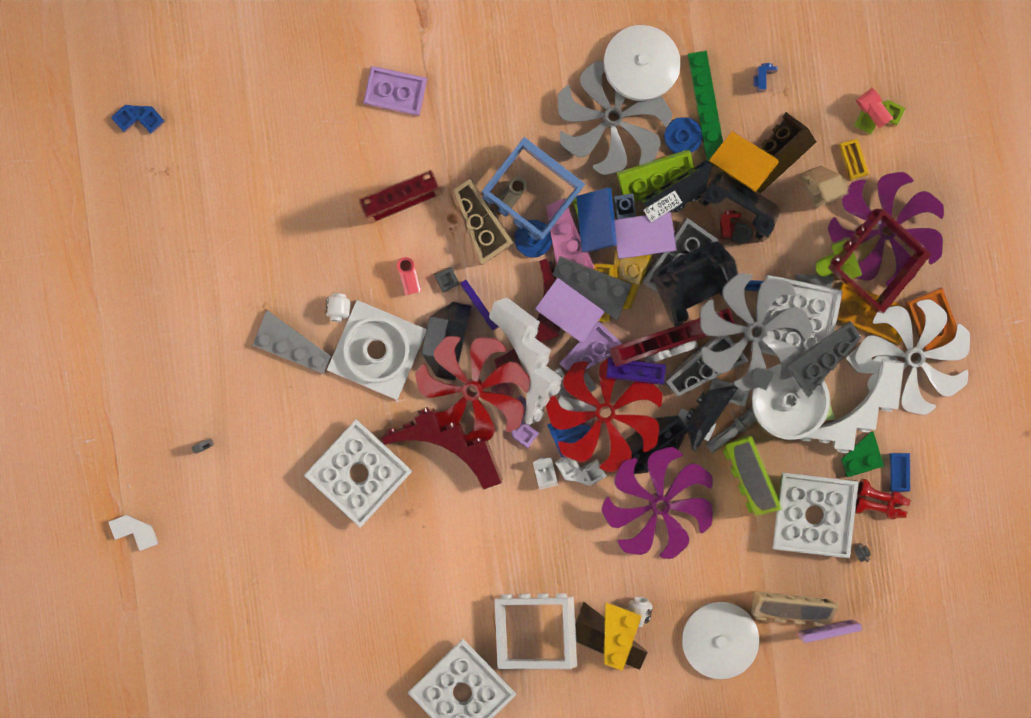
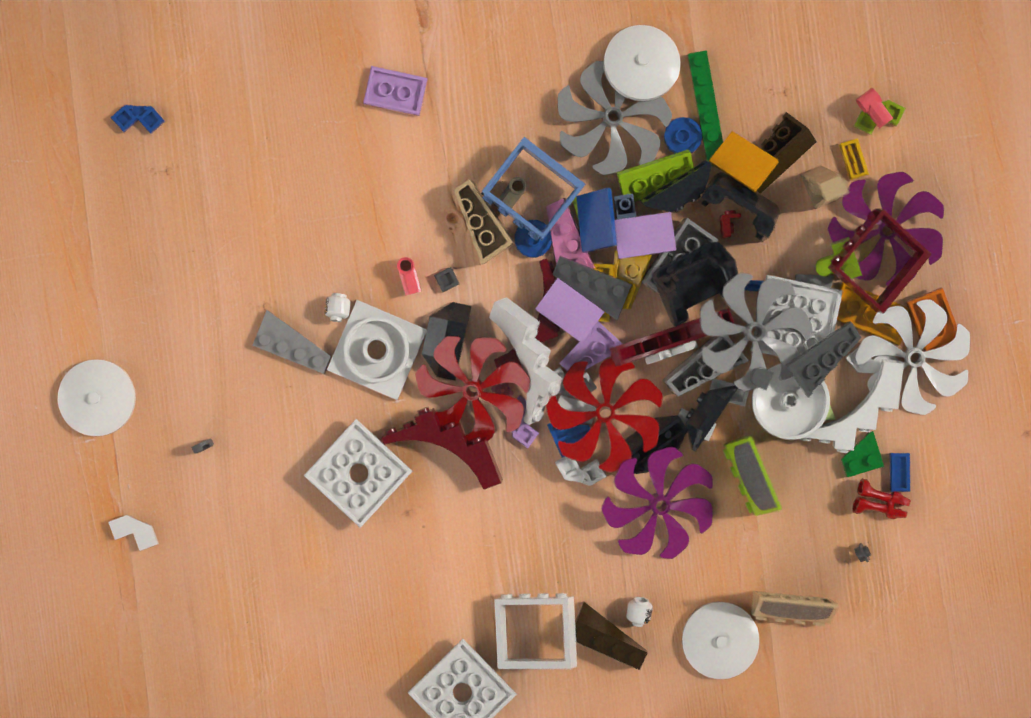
(96, 397): none -> white dish
(400, 197): dark red window -> none
(478, 304): dark purple tile -> none
(545, 473): white bracket -> none
(619, 635): yellow wing -> none
(637, 372): dark purple tile -> none
(662, 206): white sticker -> none
(740, 425): light grey pin -> none
(742, 233): dark grey tile -> none
(760, 79): blue bracket -> none
(829, 536): white piece -> none
(829, 631): lavender tile -> none

